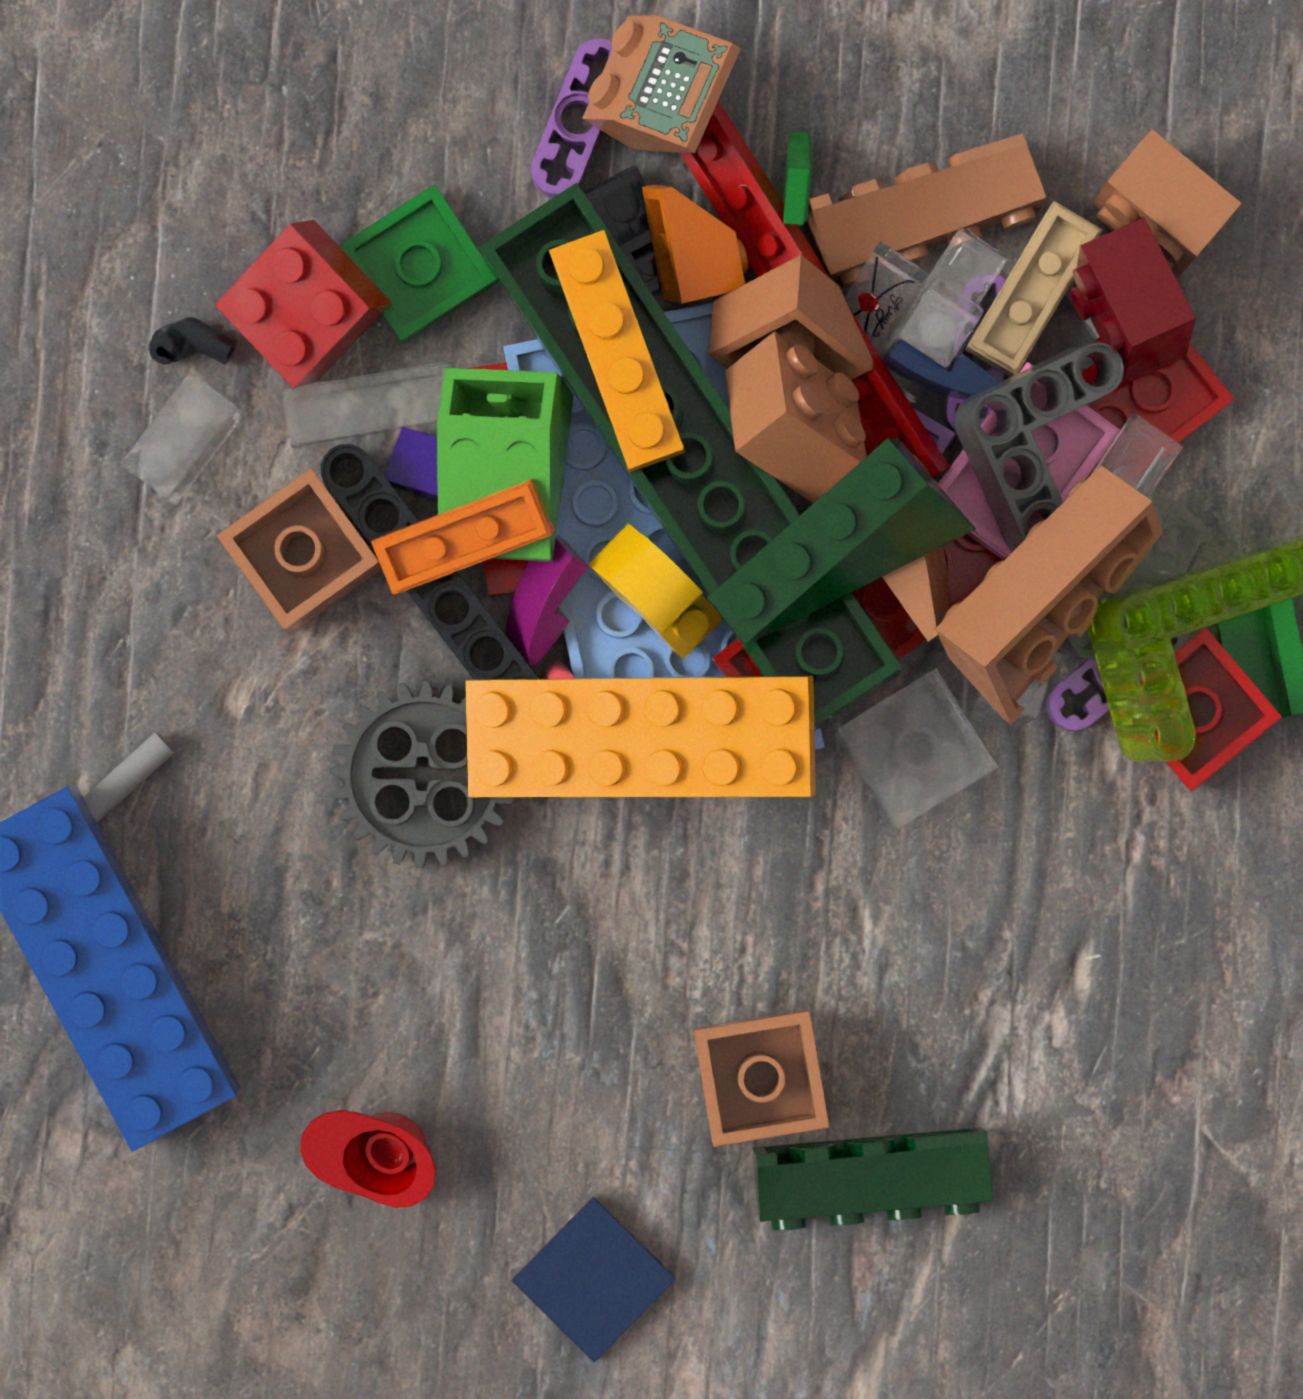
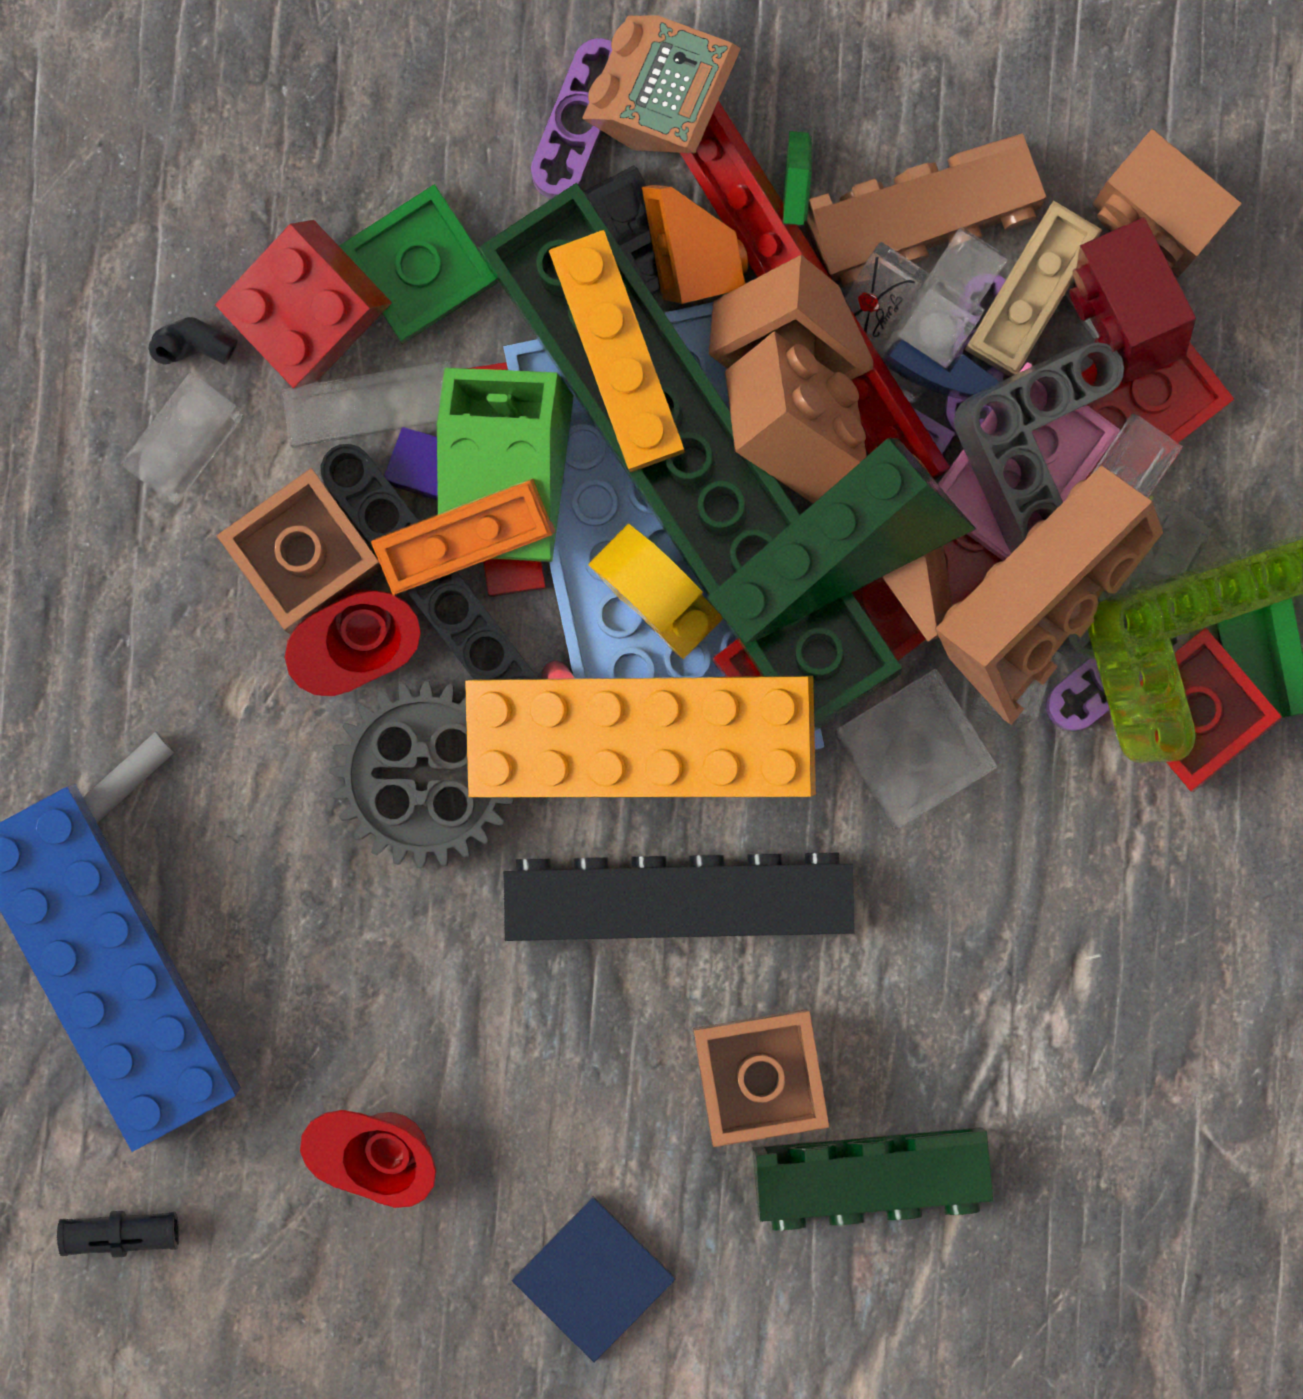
(118, 1234): none -> black pin
(352, 642): none -> red piece
(534, 613): magenta slope -> none
(678, 900): none -> black brick

